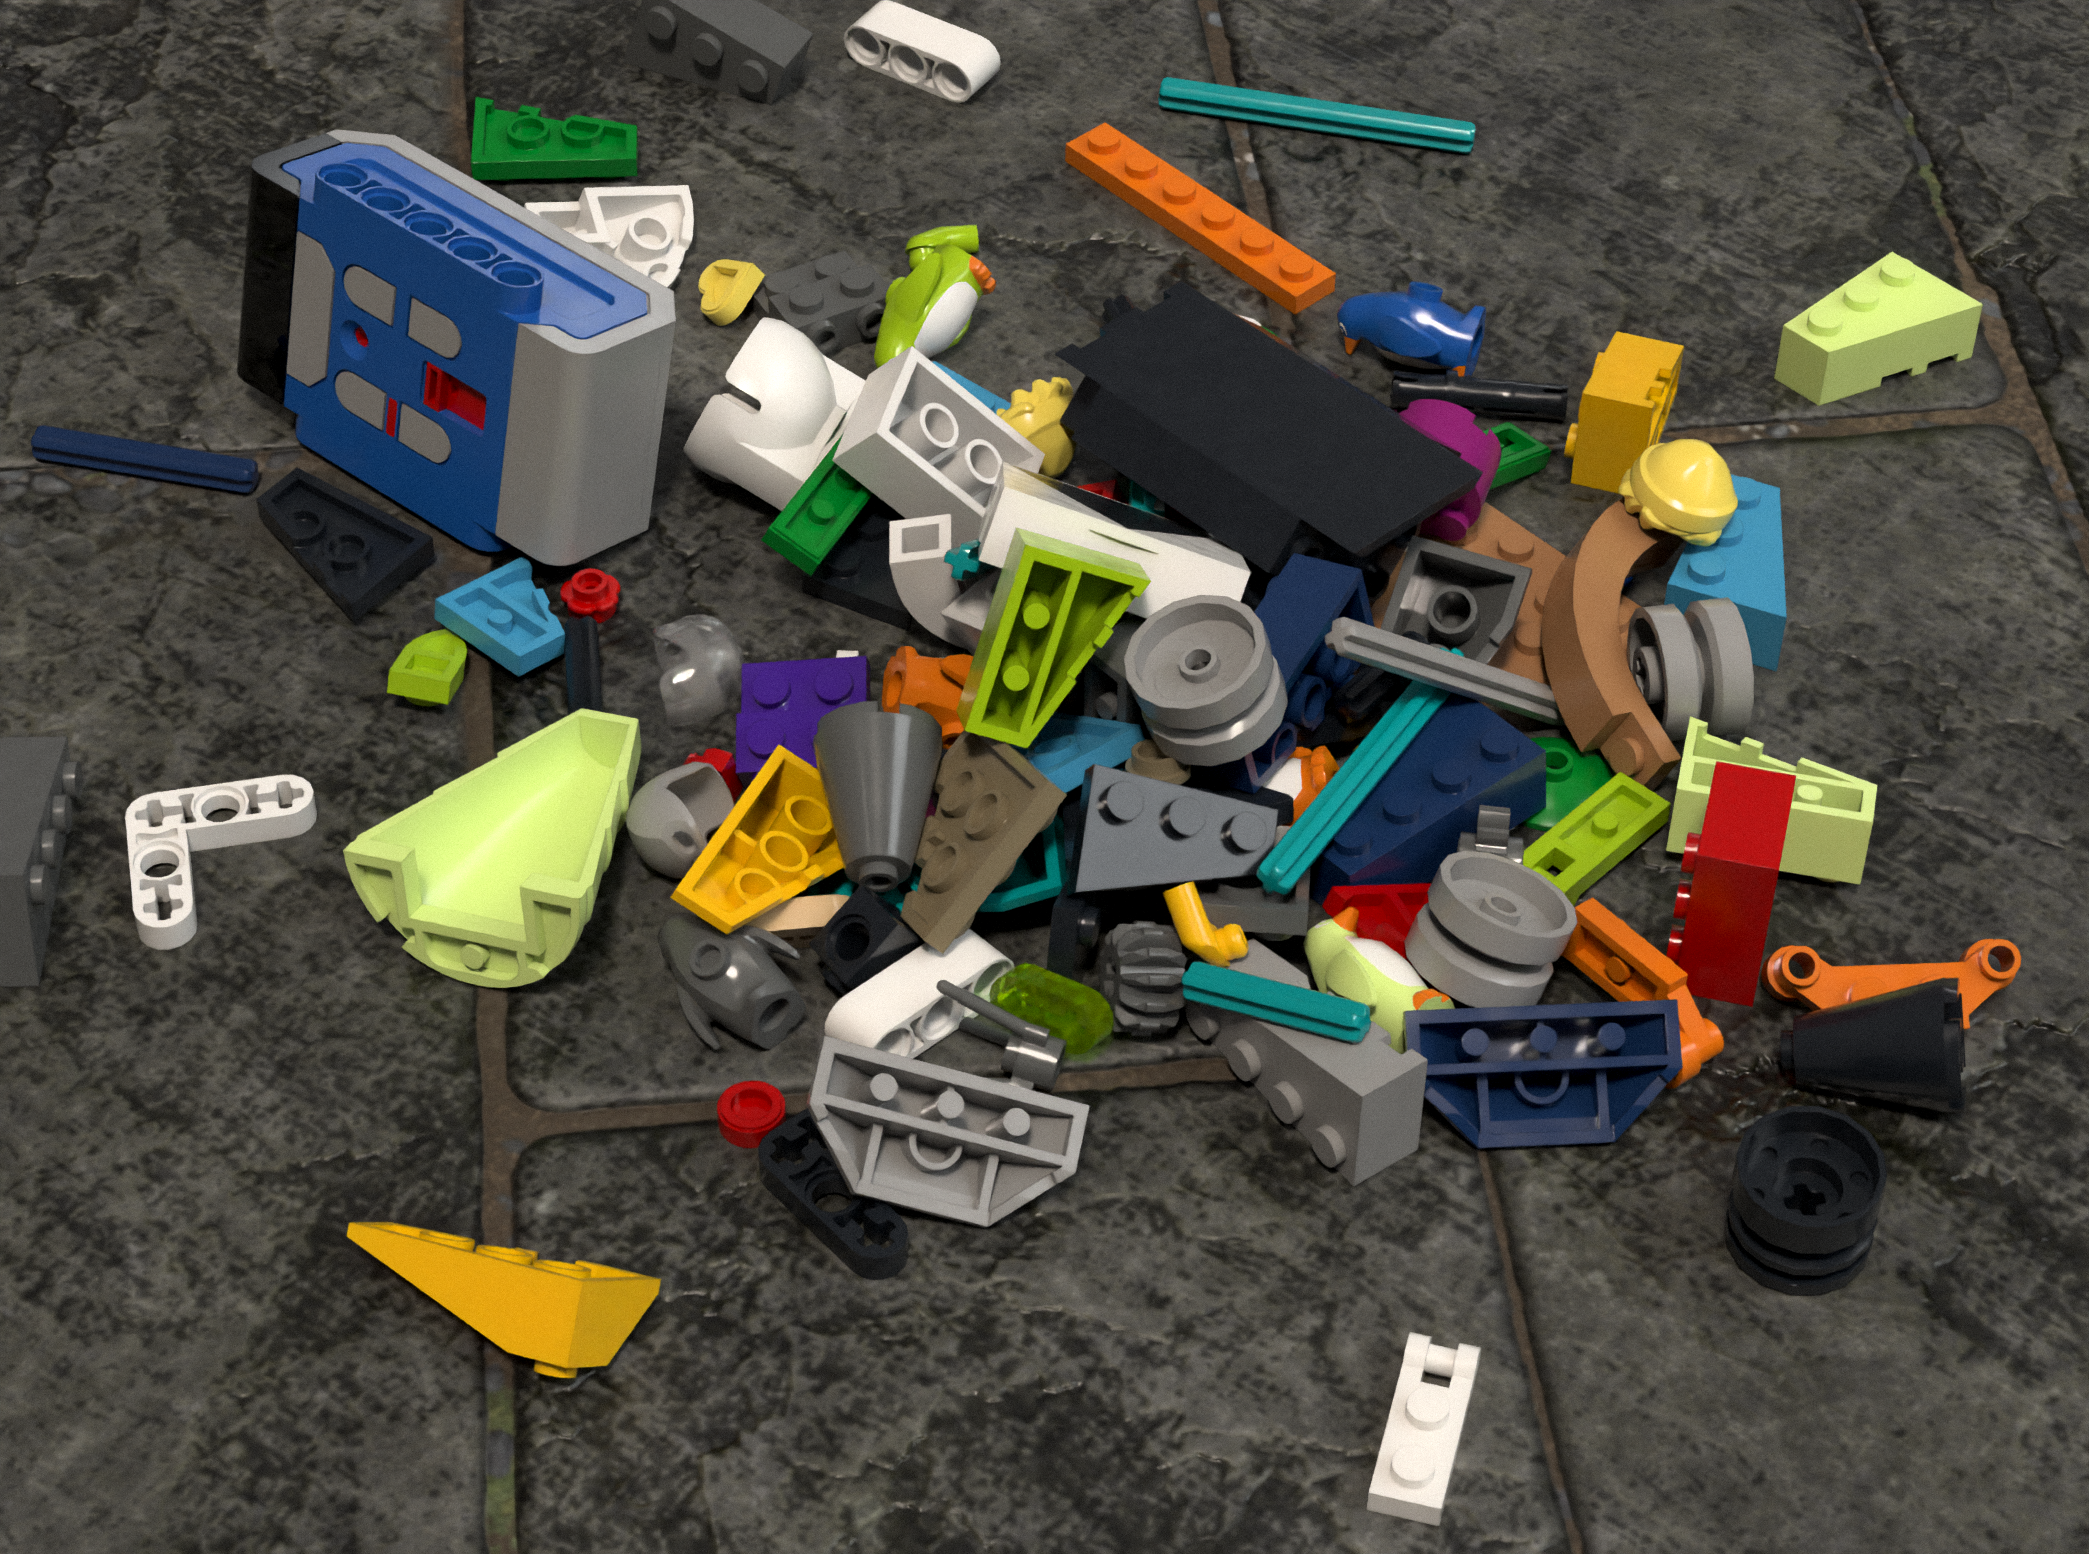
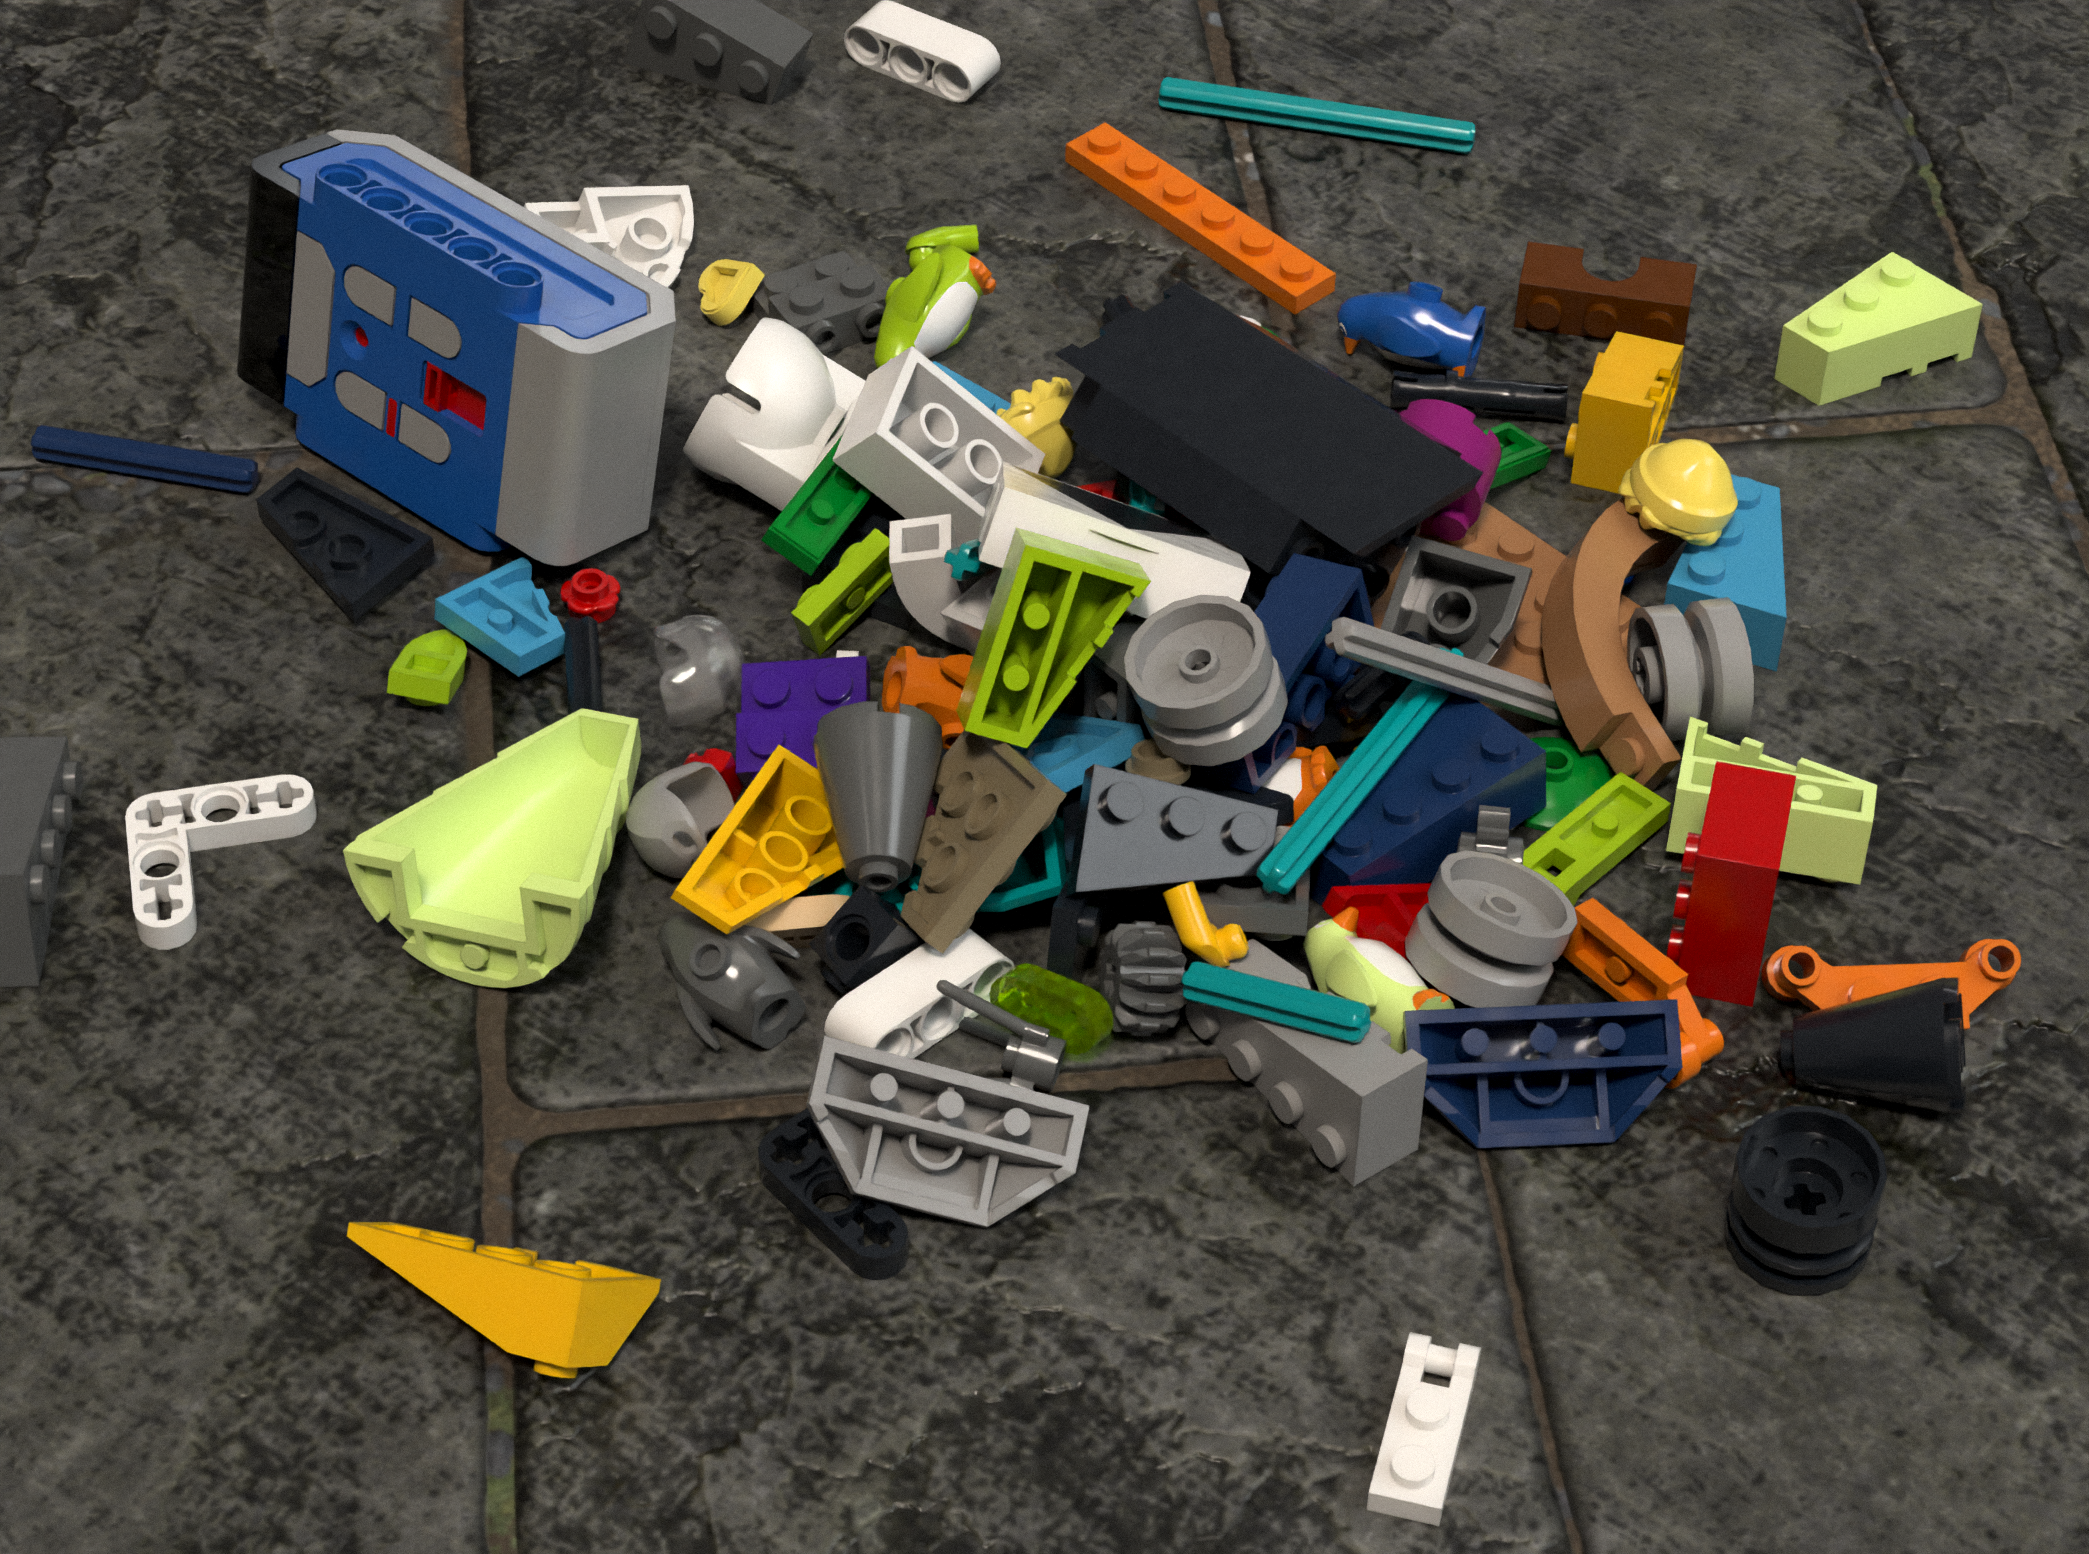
(537, 147): green wing -> none
(750, 1112): red tile -> none
(845, 593): none -> lime plate
(1566, 299): none -> reddish brown arch

